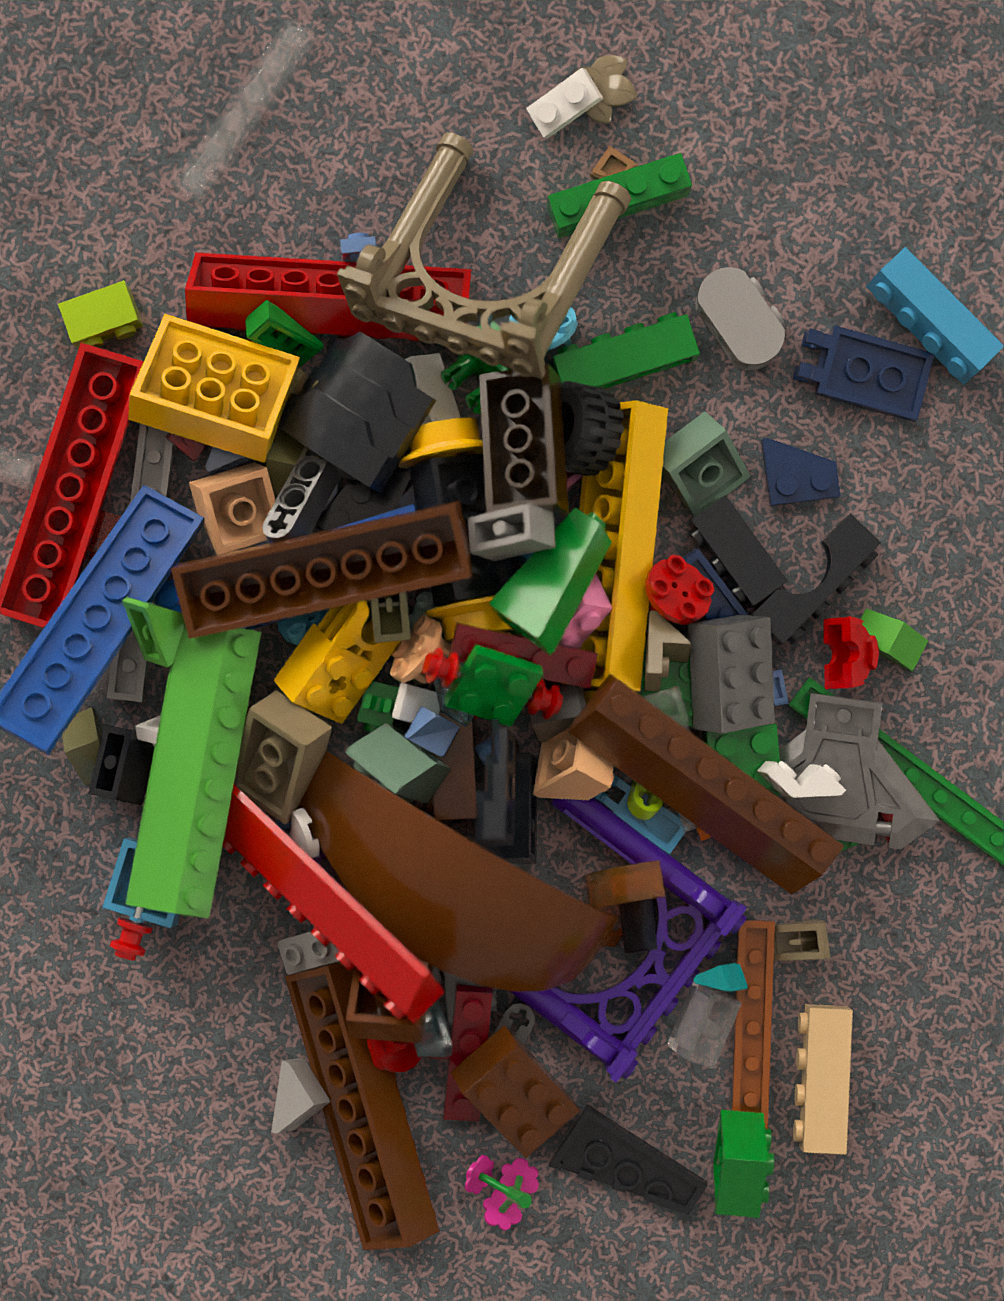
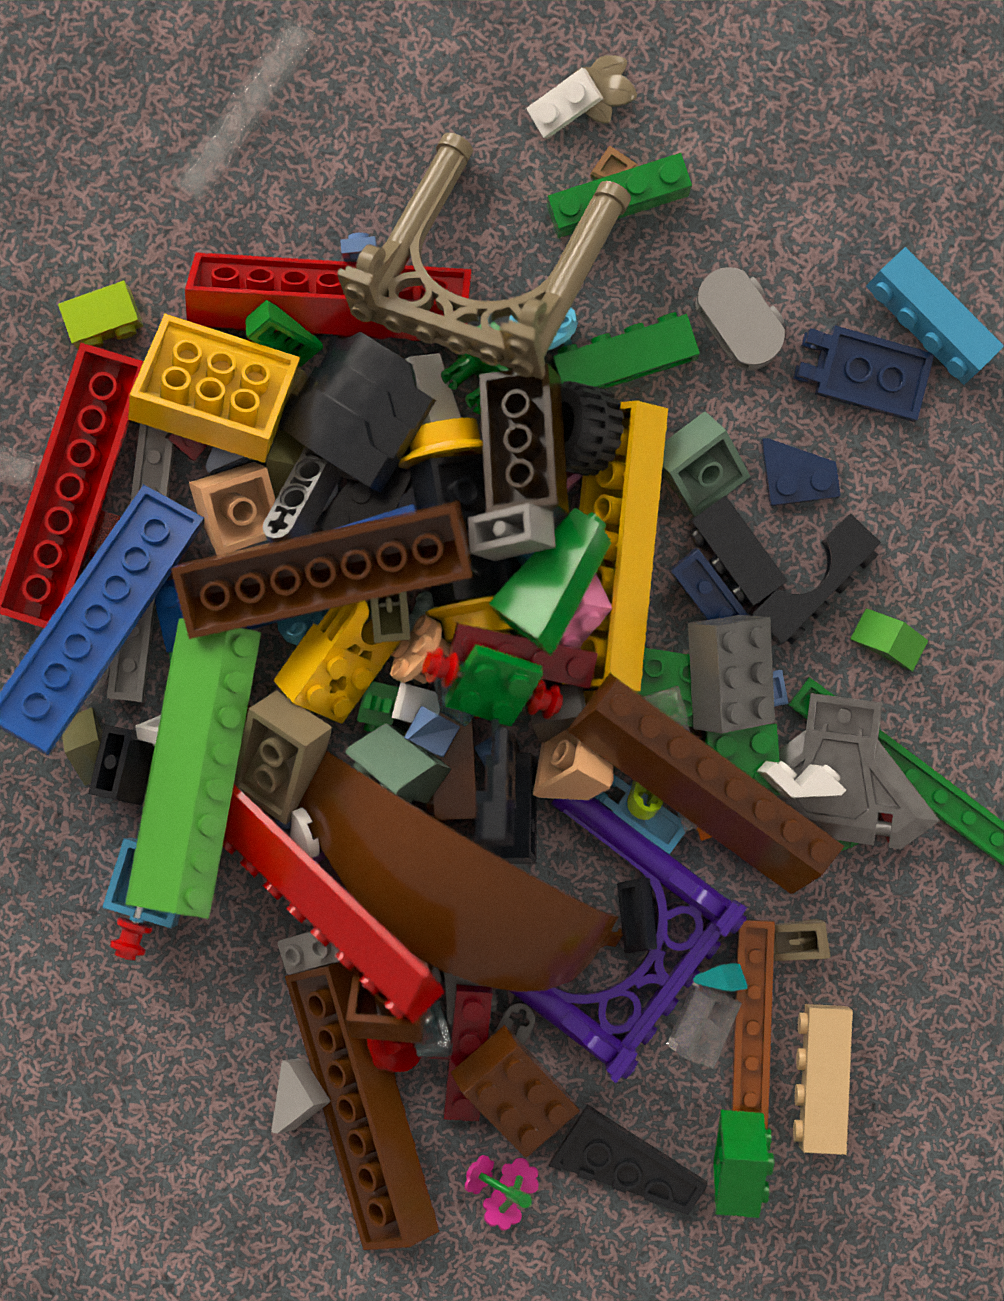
(156, 630): bright green slope -> none
(625, 885): clear orange brick -> none
(662, 645): dark tan slope -> none
(678, 591): red plate -> none
(852, 652): red cylinder -> none

